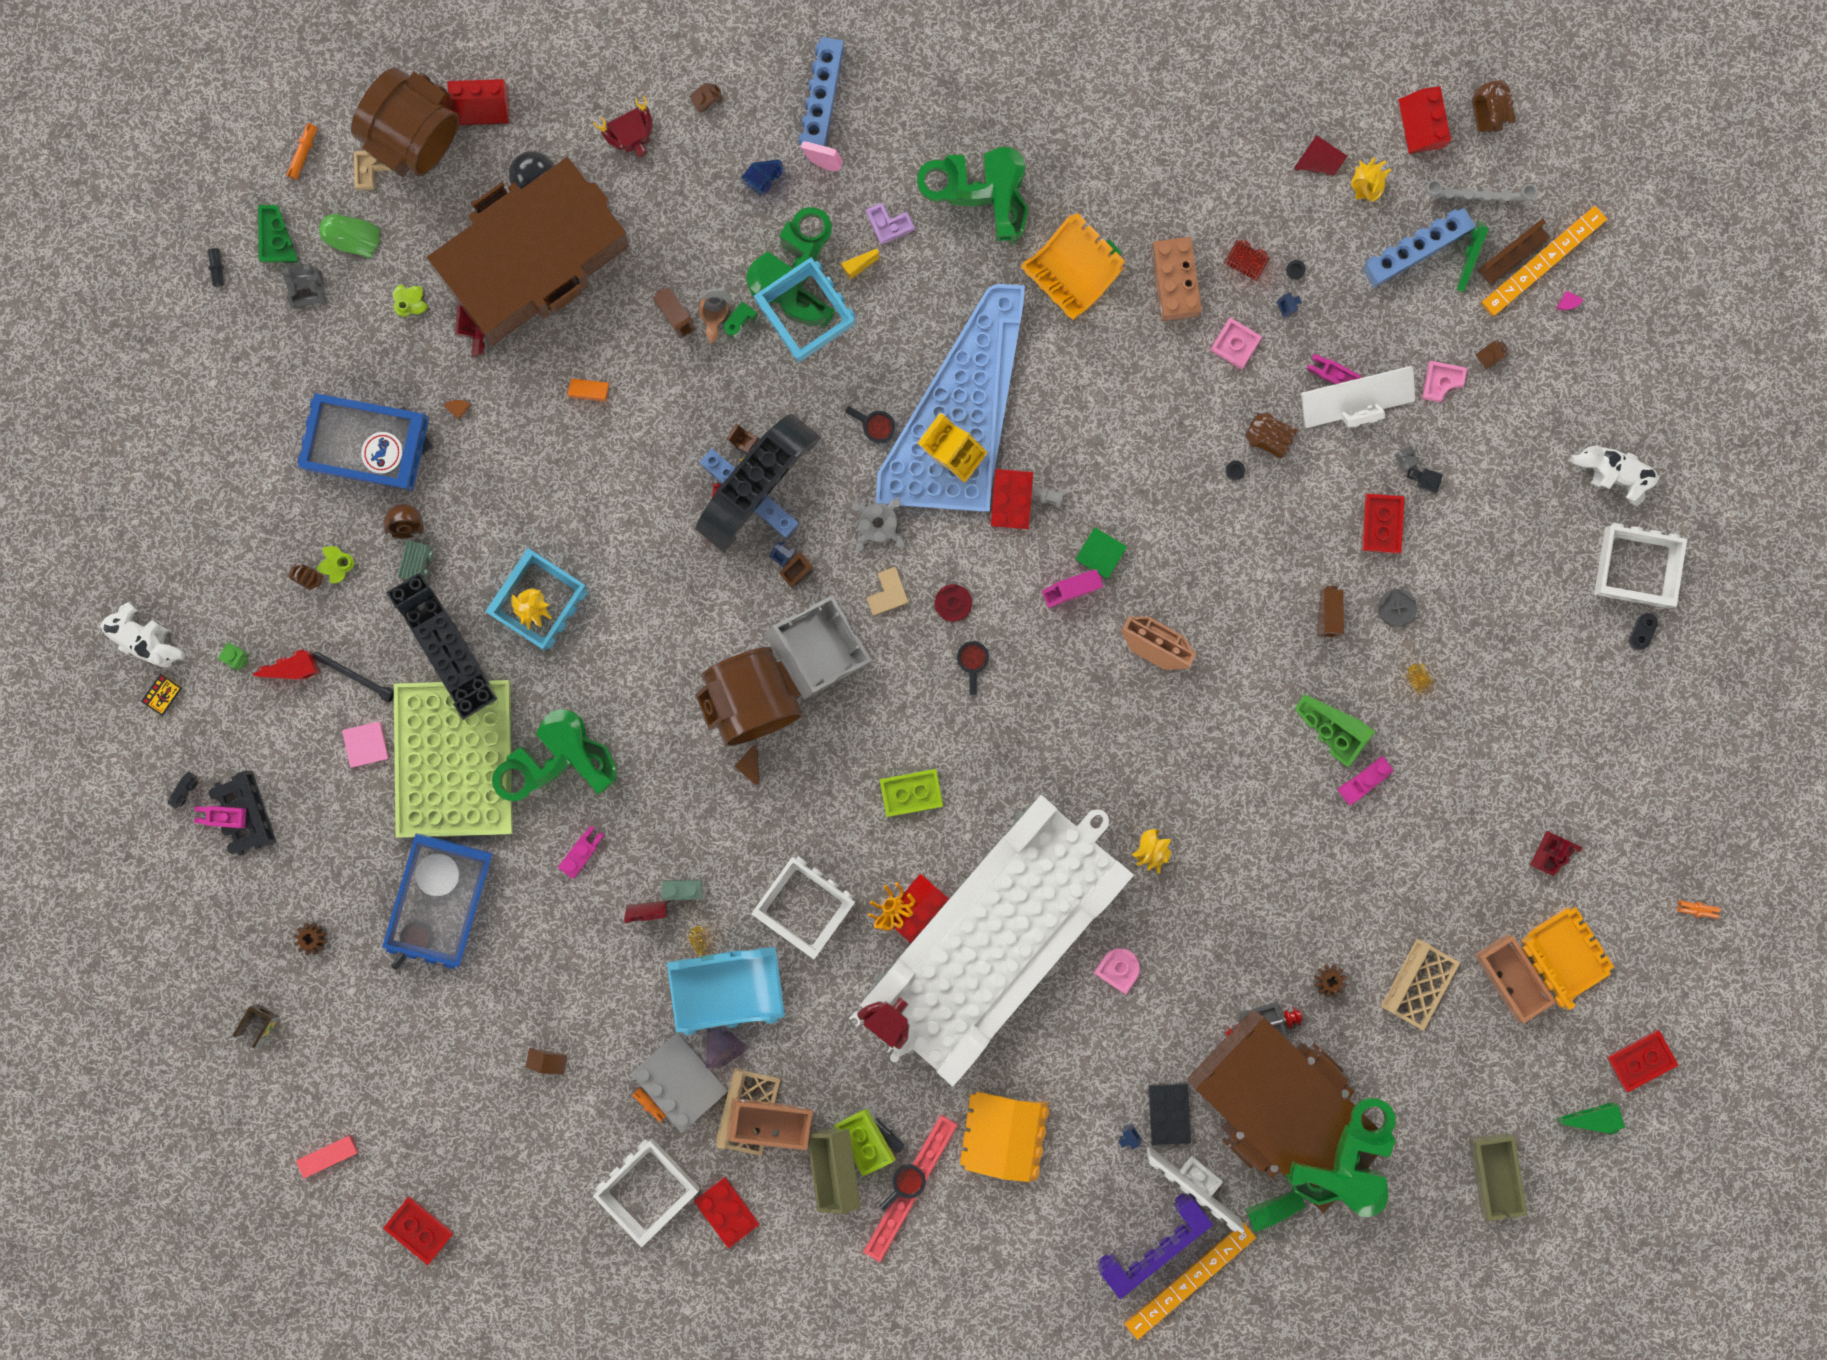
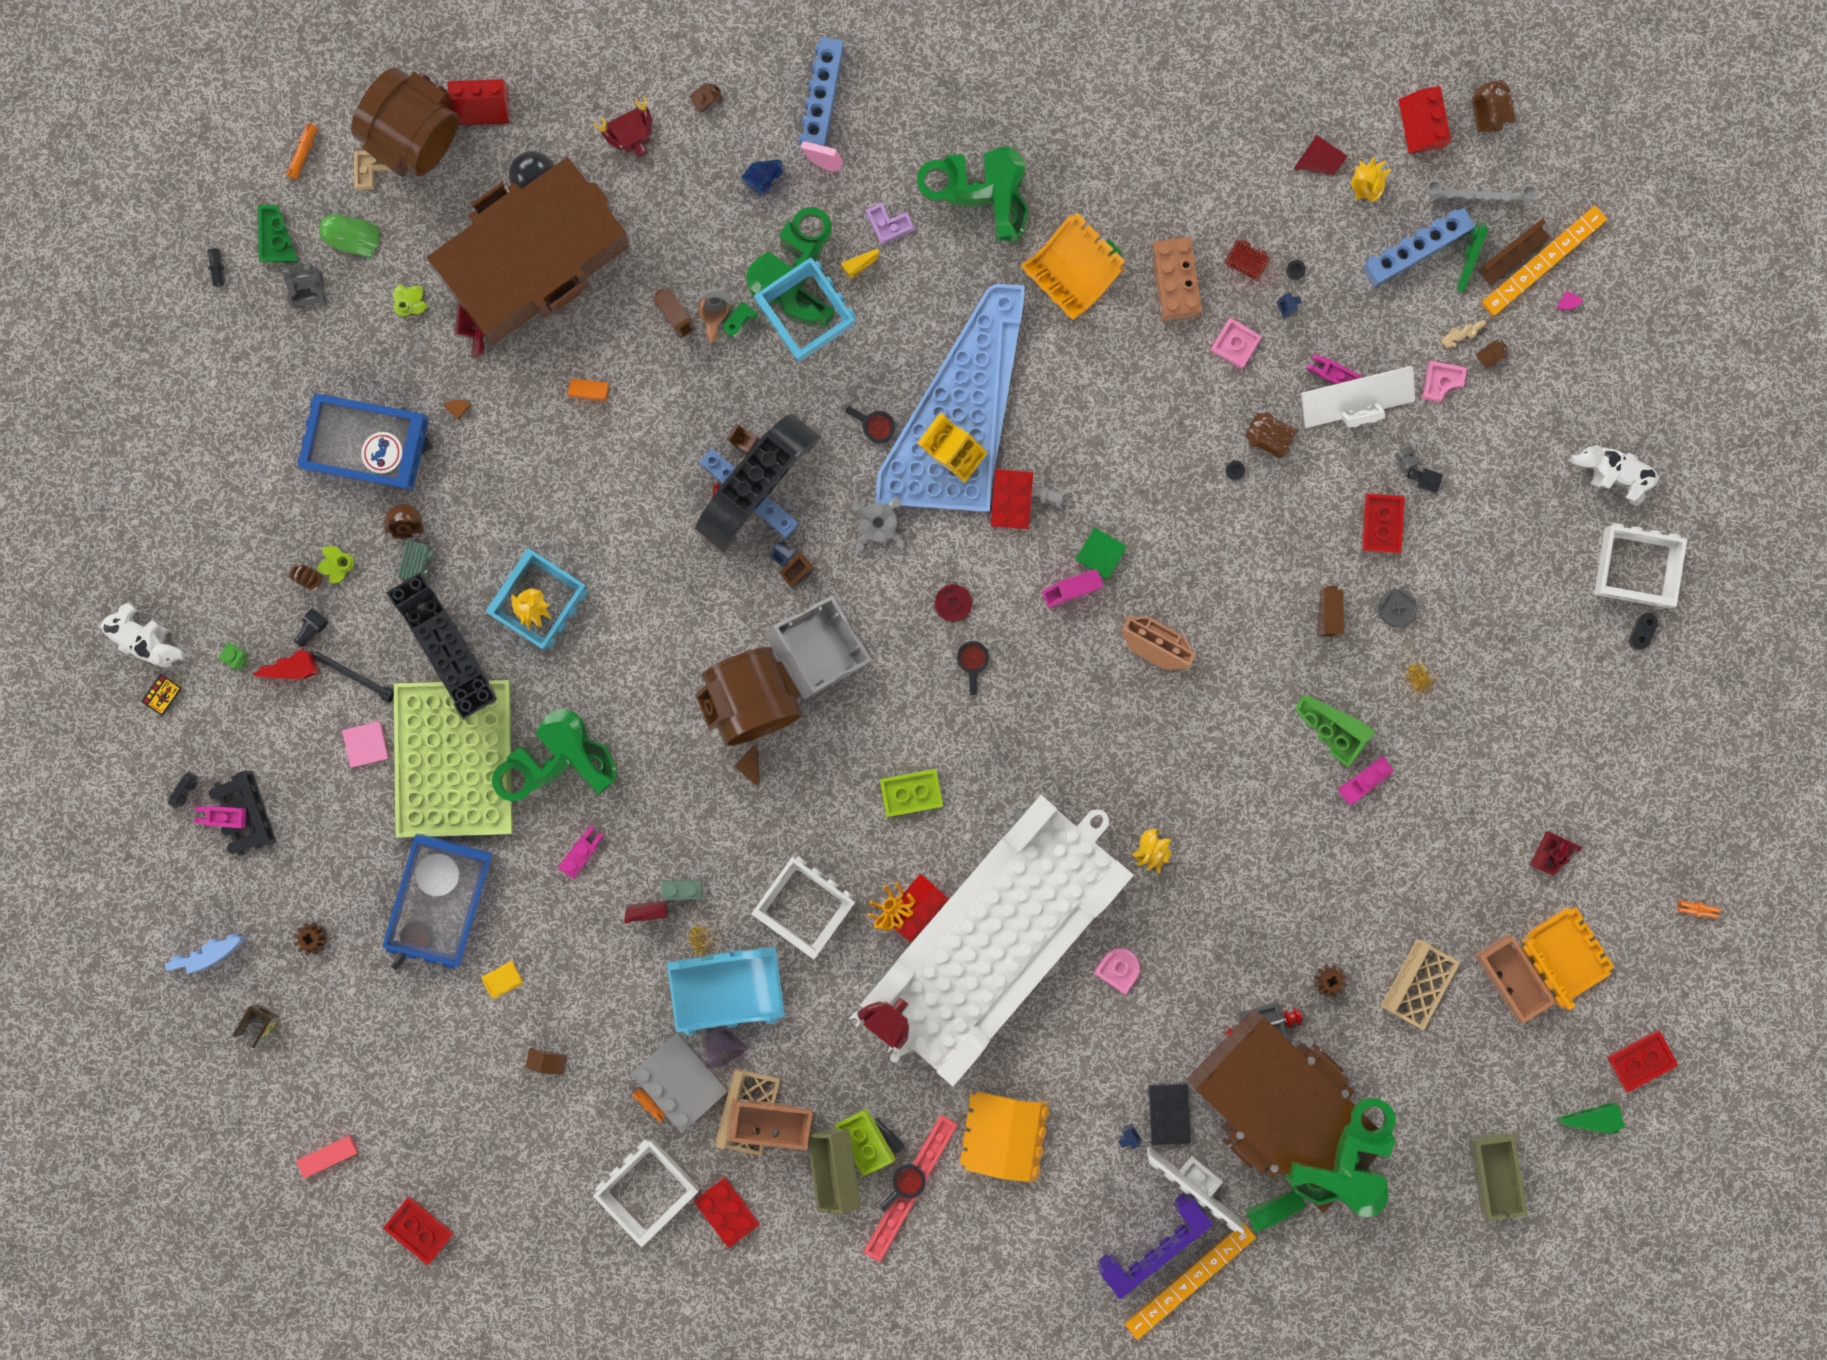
(209, 955): none -> light blue slope
(313, 623): none -> black pin
(502, 980): none -> yellow piece
(893, 593): tan tile -> none
(1456, 335): none -> tan animal

